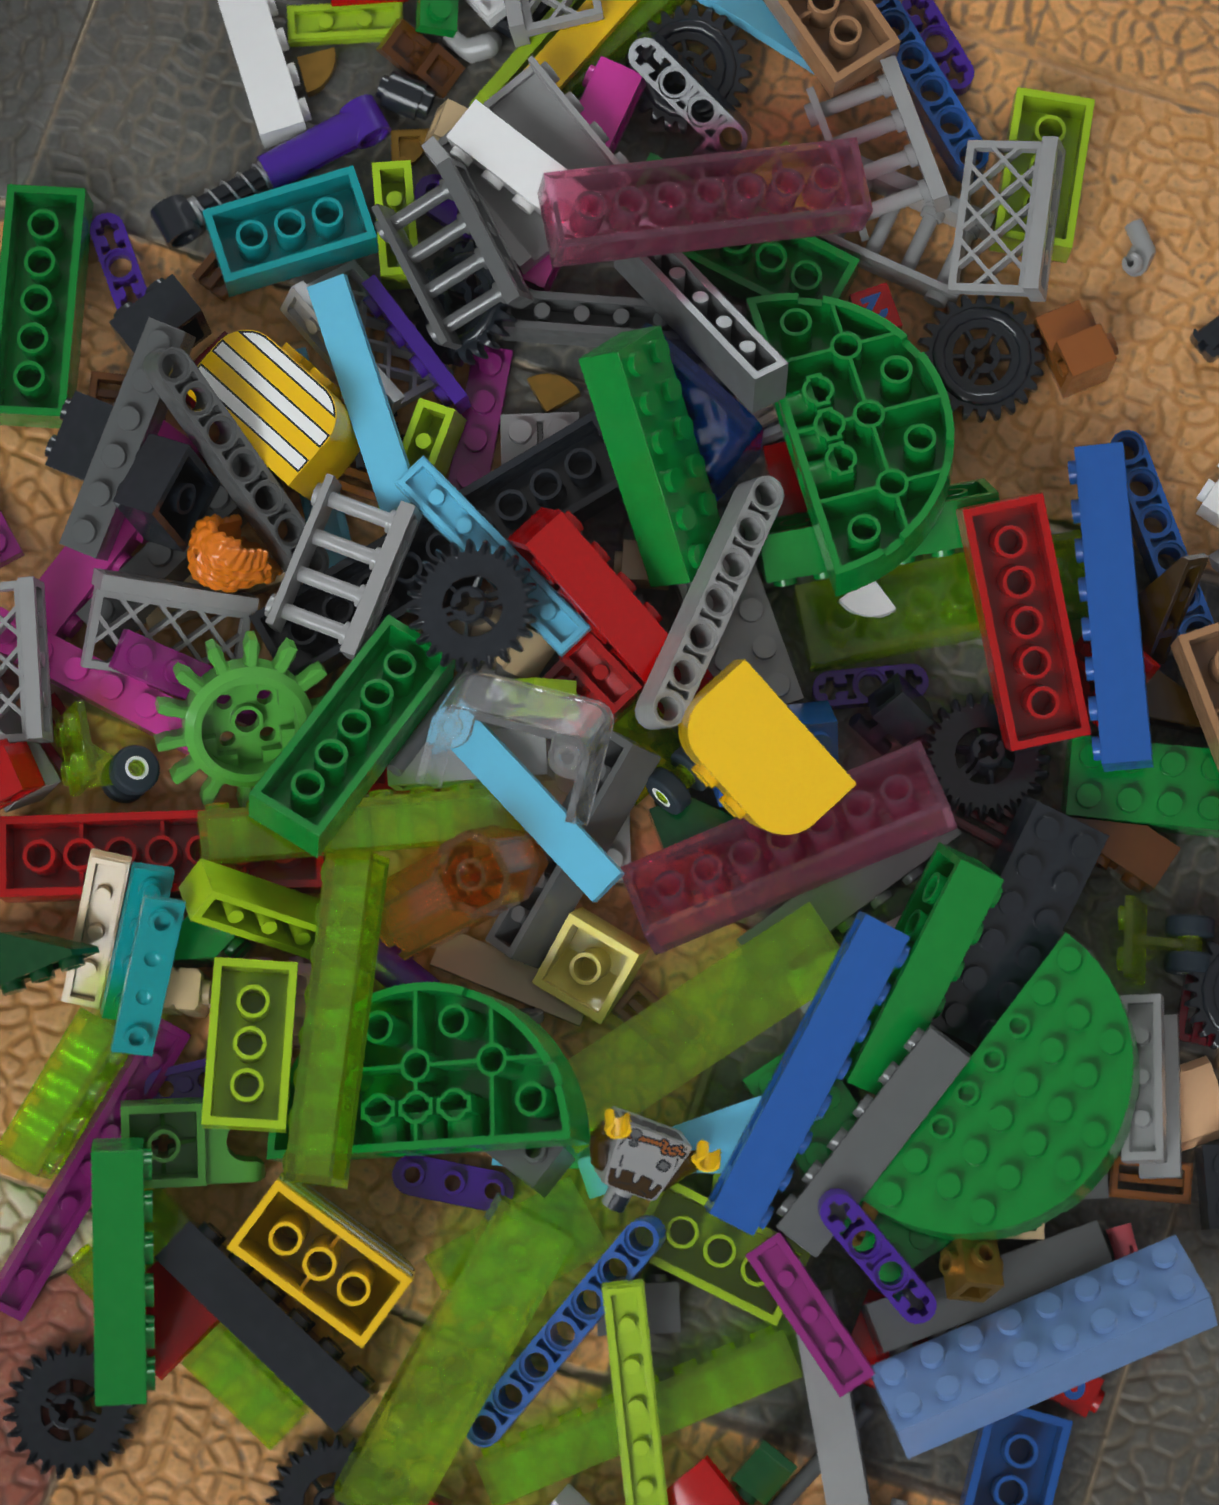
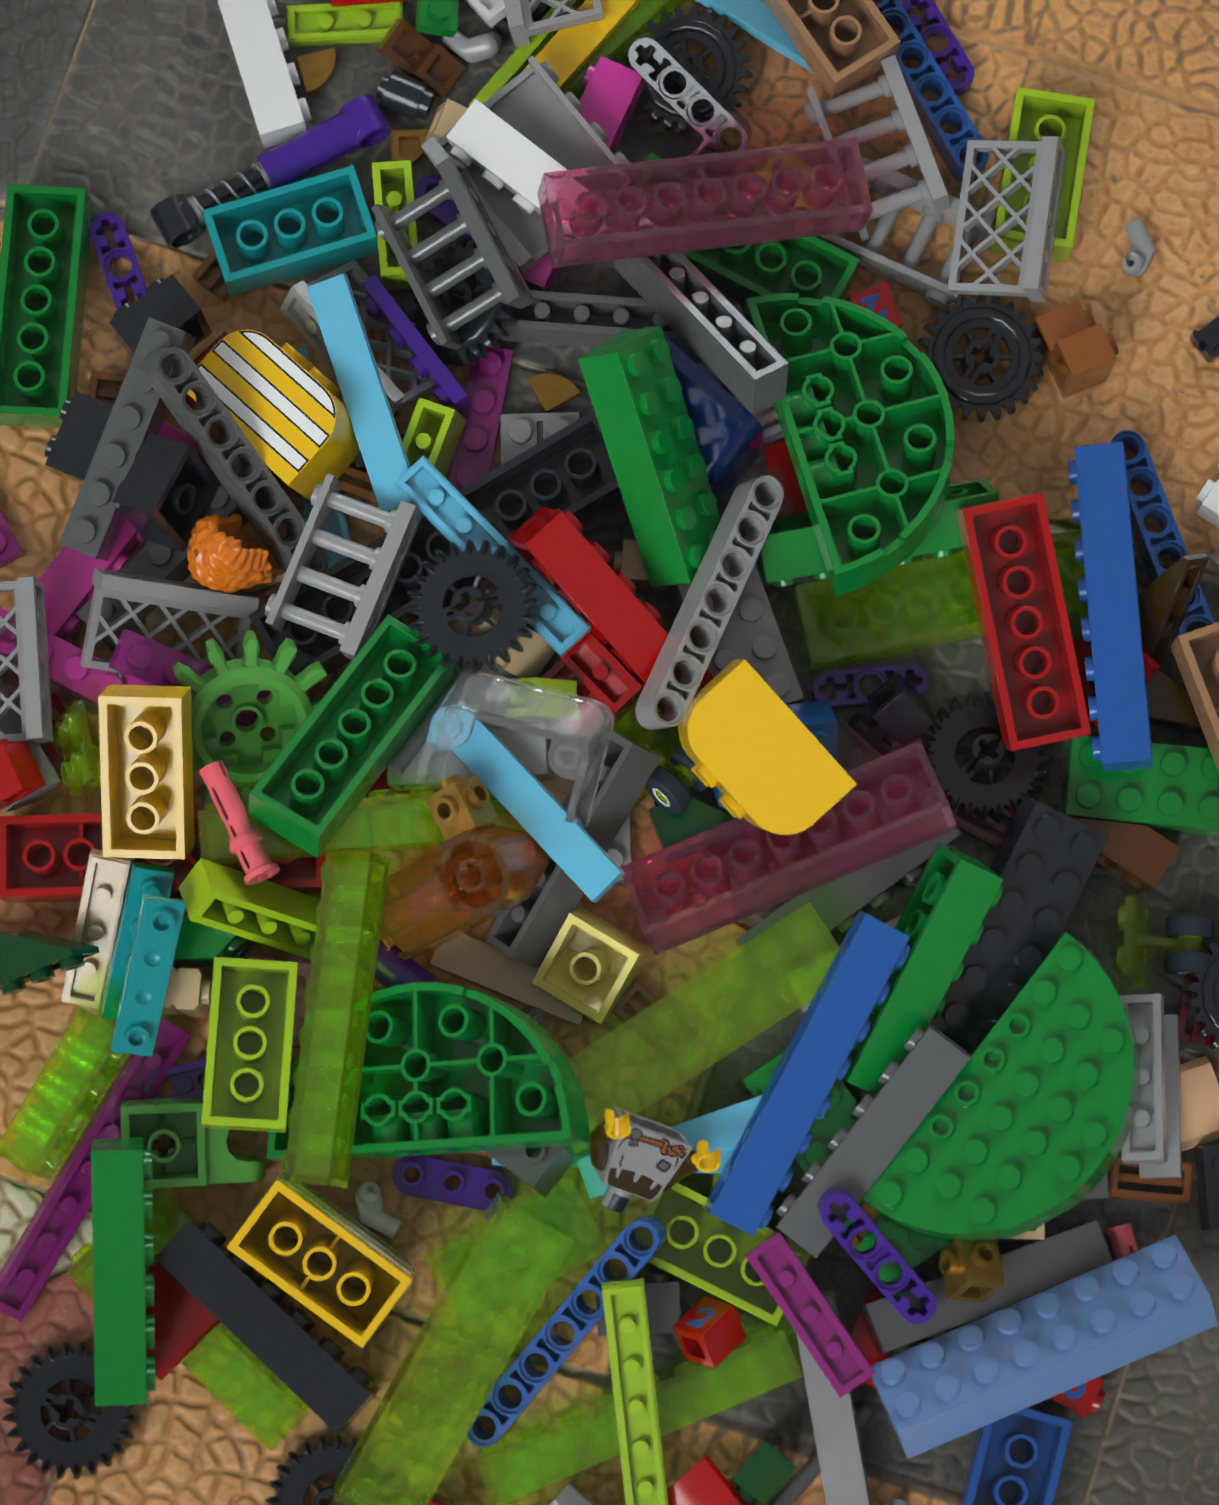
(146, 771): none -> yellow brick
(245, 839): none -> coral pin
(371, 1210): none -> white arm
(460, 806): none -> pearl gold brick
(709, 1331): none -> red brick
(868, 602): white tile -> none

